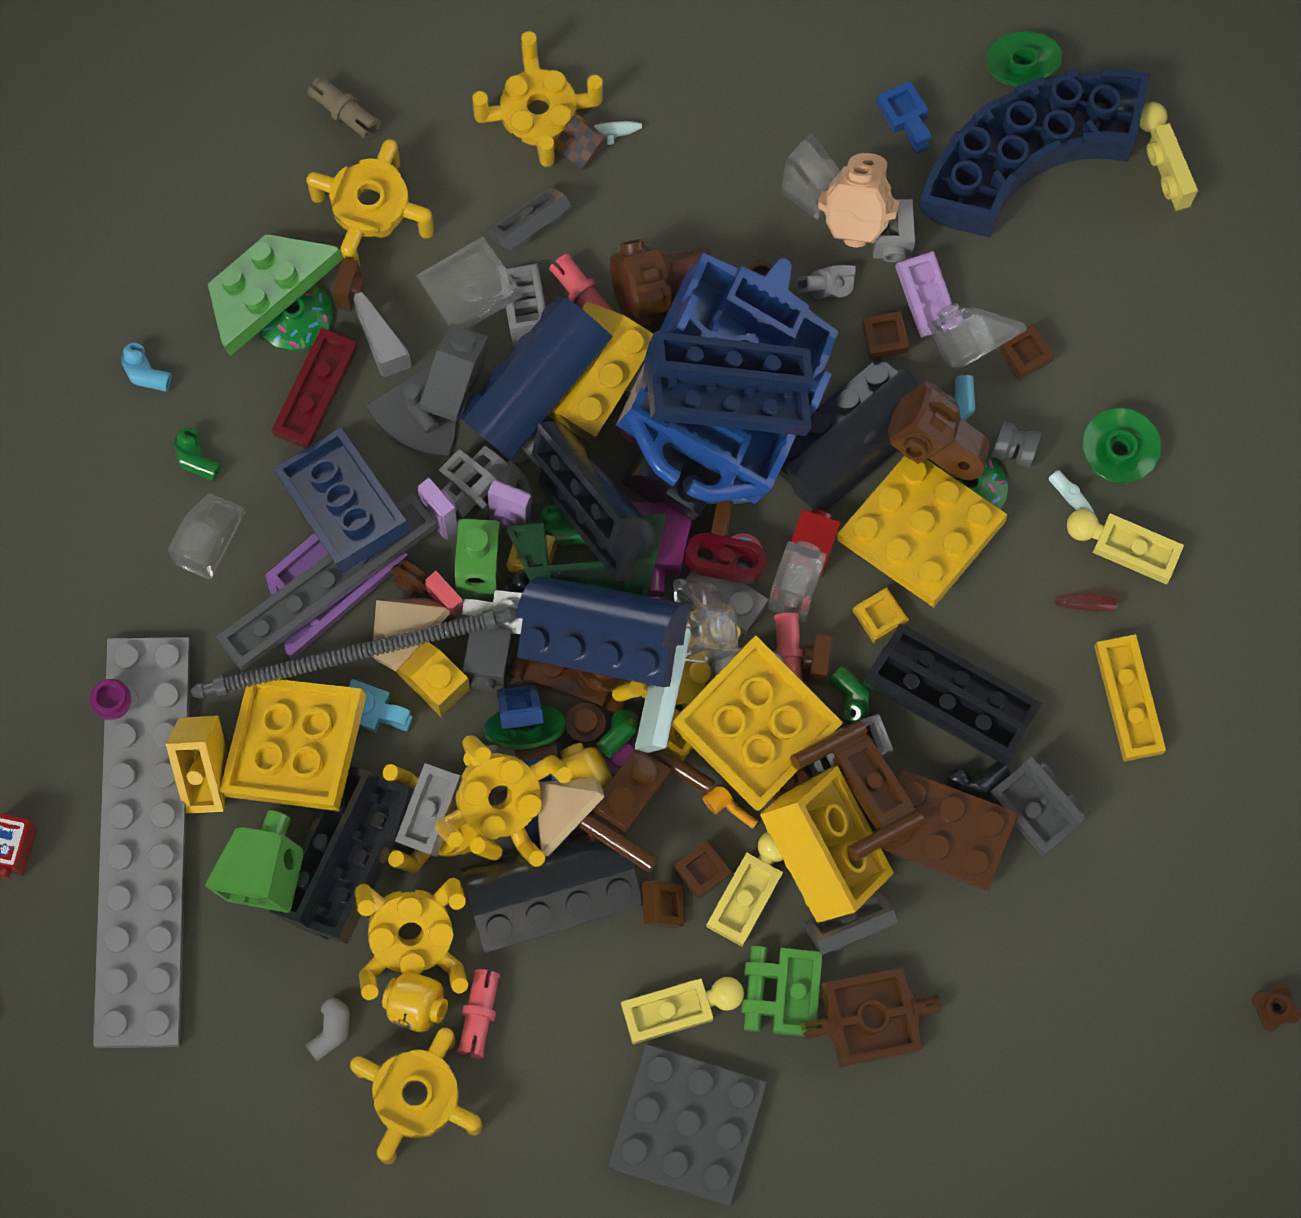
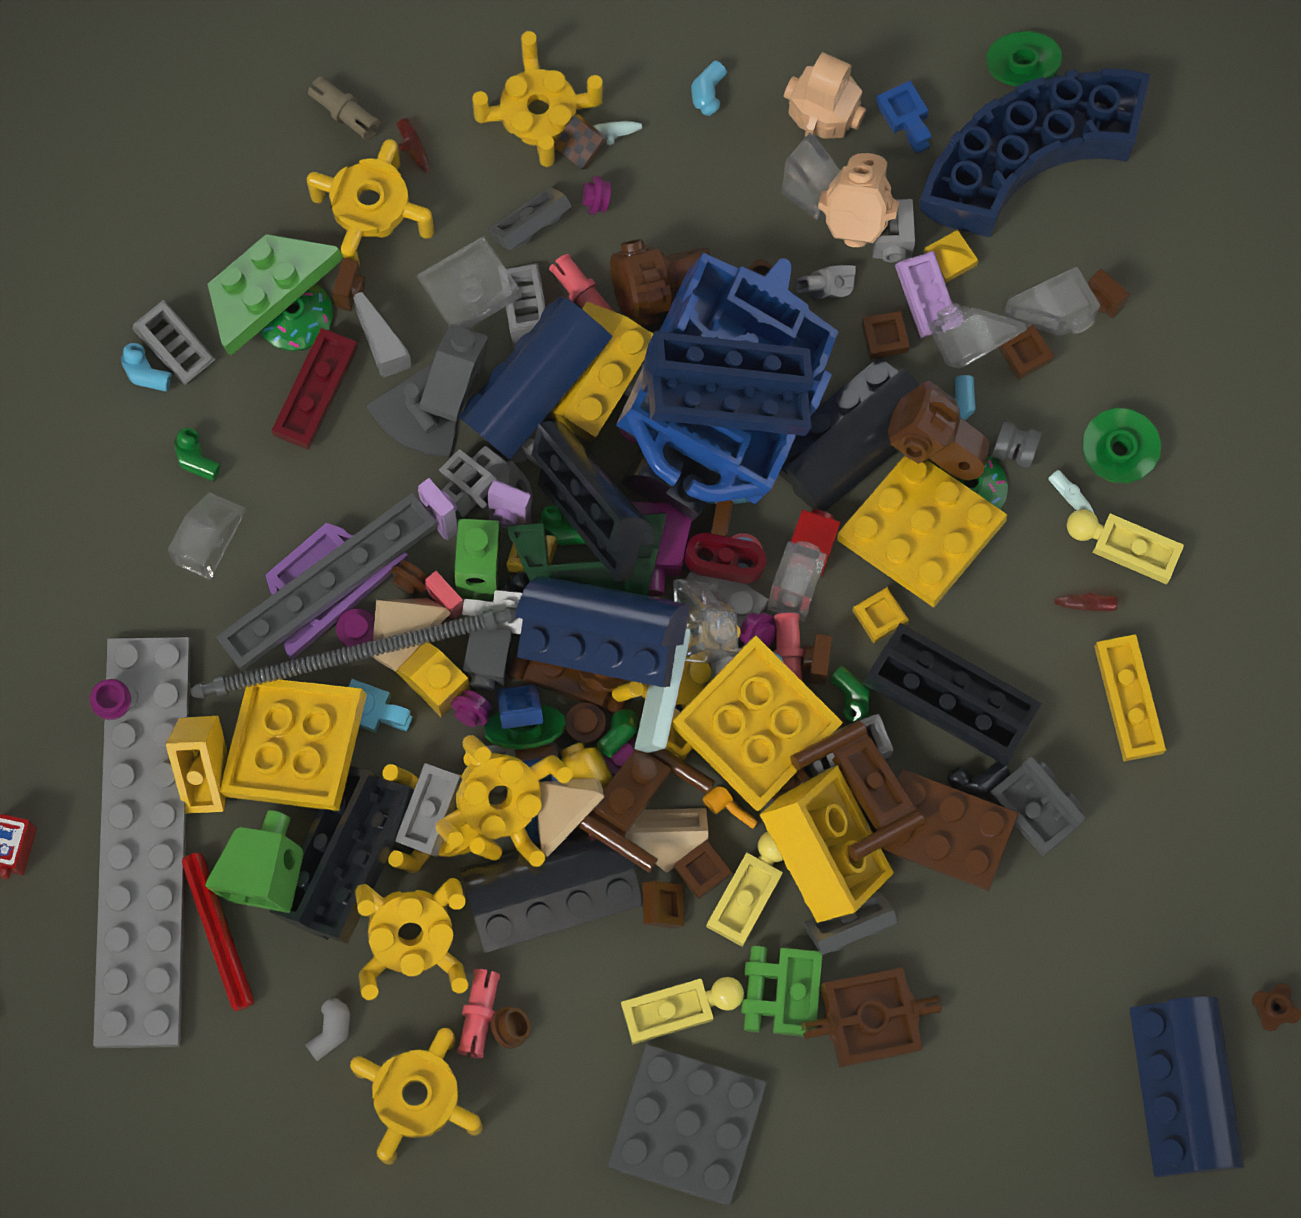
(151, 319): none -> light grey slope
(217, 933): none -> red axle
(342, 500): dark blue plate -> none
(355, 627): none -> magenta plate
(412, 144): none -> clear red helmet
(414, 1001): yellow head -> none
(471, 709): none -> magenta plate
(510, 1026): none -> reddish brown plate
(596, 195): none -> magenta plate
(669, 833): none -> tan slope
(703, 88): none -> medium azure arm
(760, 625): none -> magenta plate
(825, 99): none -> light nougat piece
(953, 255): none -> yellow tile
(1056, 305): none -> clear slope
(1108, 293): none -> reddish brown plate
(1166, 154): light yellow plate -> none
(1186, 1087): none -> dark blue brick

